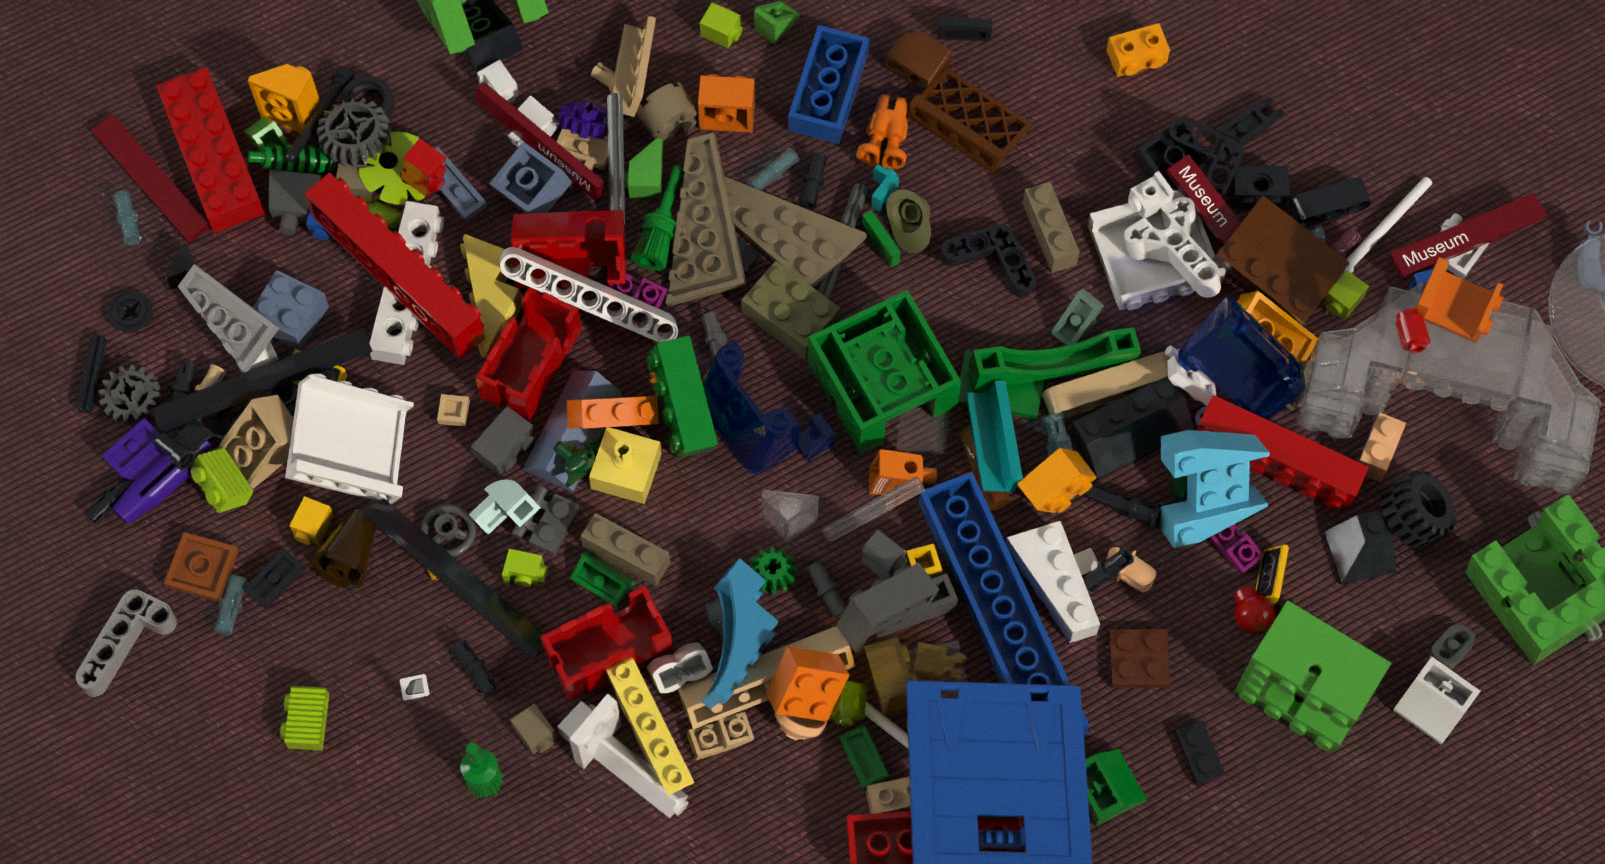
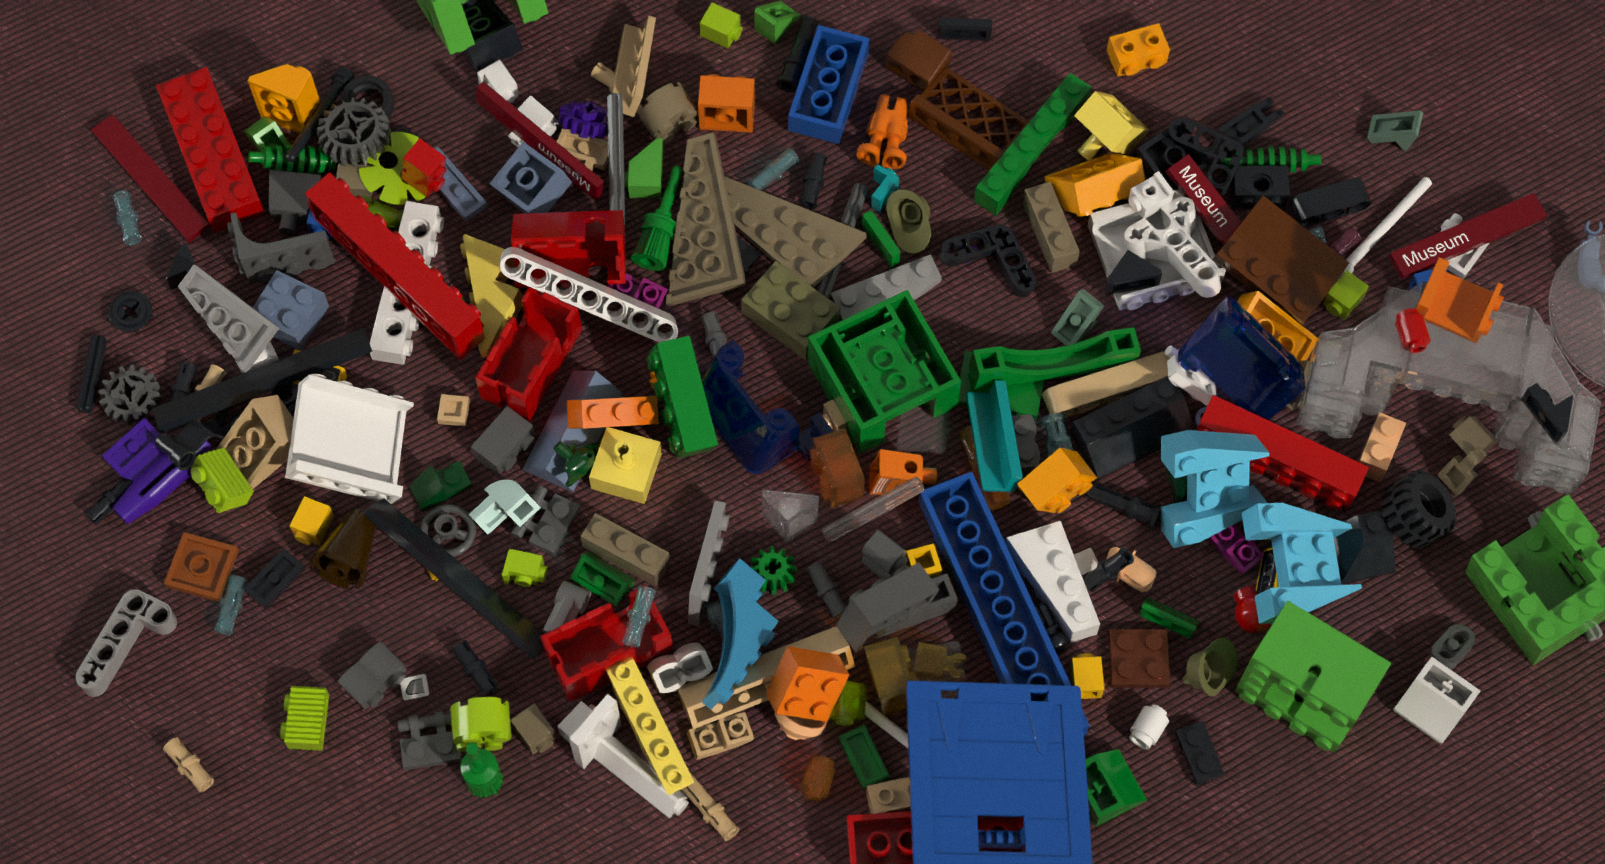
(188, 764): none -> tan pin
(288, 256): none -> dark grey bracket
(372, 676): none -> dark grey brick
(429, 749): none -> dark grey plate
(437, 486): none -> dark green slope
(481, 722): none -> lime brick
(569, 604): none -> light grey piece
(639, 616): none -> clear light blue pin
(706, 564): none -> light grey wing
(712, 811): none -> tan pin
(795, 63): none -> black pin
(817, 778): none -> clear orange brick
(833, 416): none -> tan plate
(837, 468): none -> clear orange brick
(915, 277): none -> light grey wing
(1013, 165): none -> green arch
(1027, 447): none -> dark grey brick
(1056, 637): none -> black axle
(1087, 674): none -> yellow brick
(1096, 182): none -> light orange slope
(1110, 126): none -> light yellow brick
(1132, 274): none -> black slope
(1148, 726): none -> white brick
(1168, 618): none -> green slope
(1212, 667): none -> olive piece
(1291, 160): none -> green piece
(1302, 557): none -> medium azure wedge
(1397, 127): none -> sand green slope
(1460, 471): none -> dark tan plate
(1471, 434): none -> dark tan brick
(1551, 417): none -> black slope

